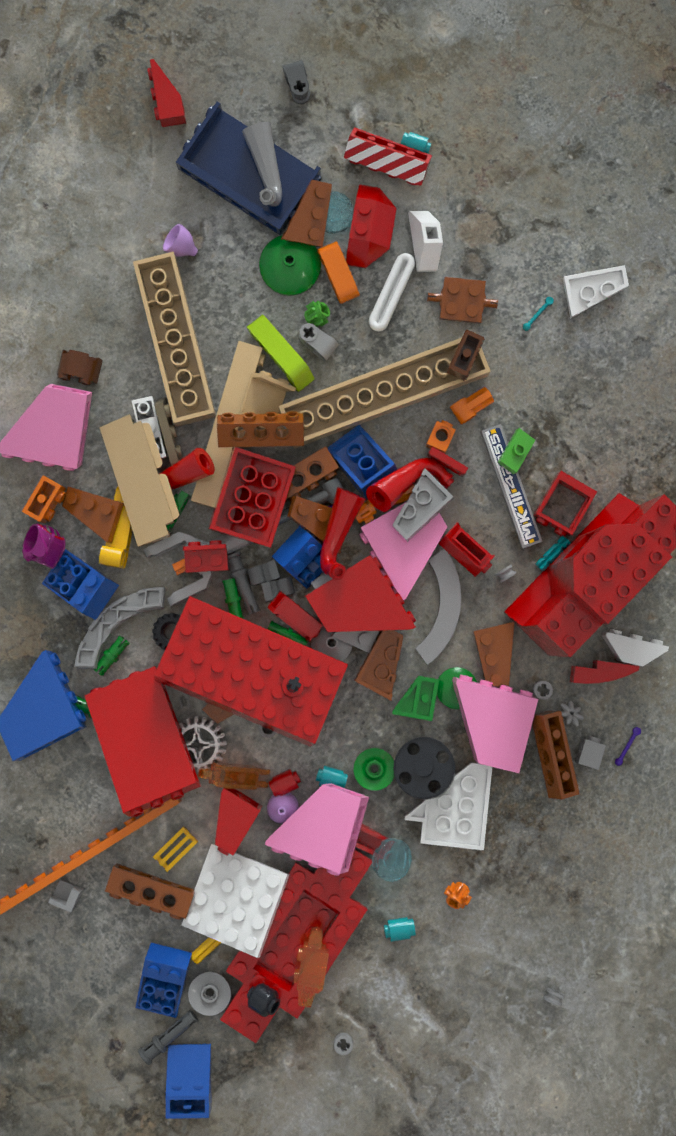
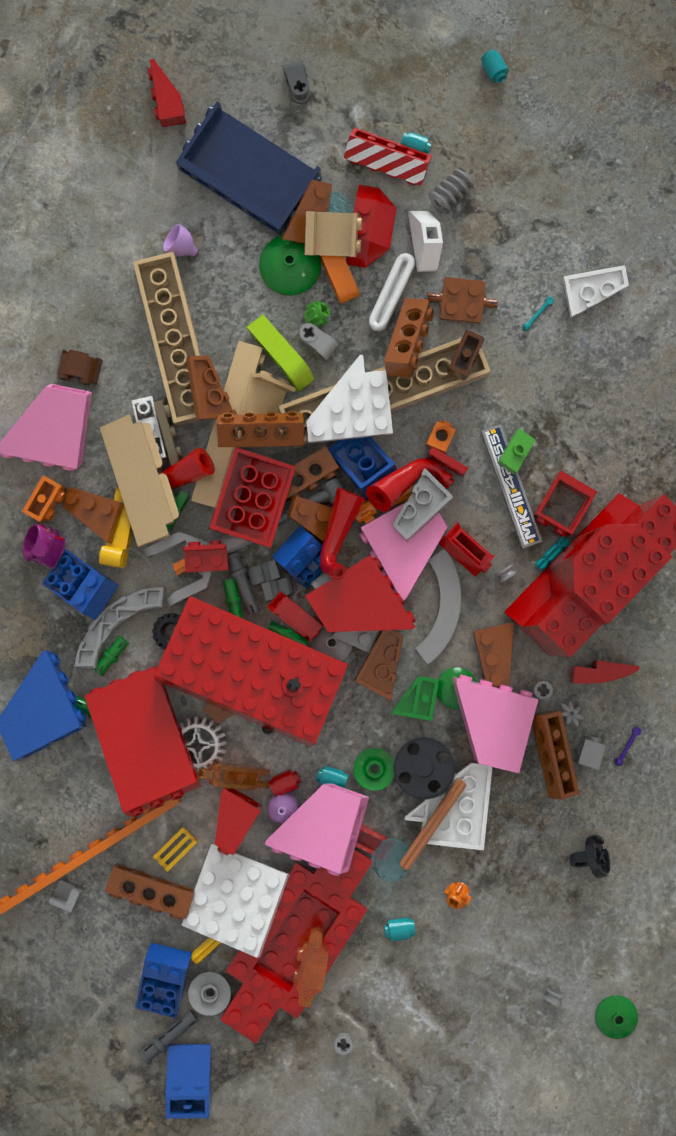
(206, 389): none -> dark orange wing
(261, 145): light grey animal -> none
(263, 999): black head -> none
(332, 234): none -> tan panel
(353, 408): none -> white wing
(408, 337): none -> dark orange brick
(432, 824): none -> nougat axle
(450, 189): none -> light grey piece
(467, 407): orange piece -> none
(494, 66): none -> teal brick
(593, 856): none -> black tile
(609, 1010): none -> green dish
(633, 649): white slope -> none

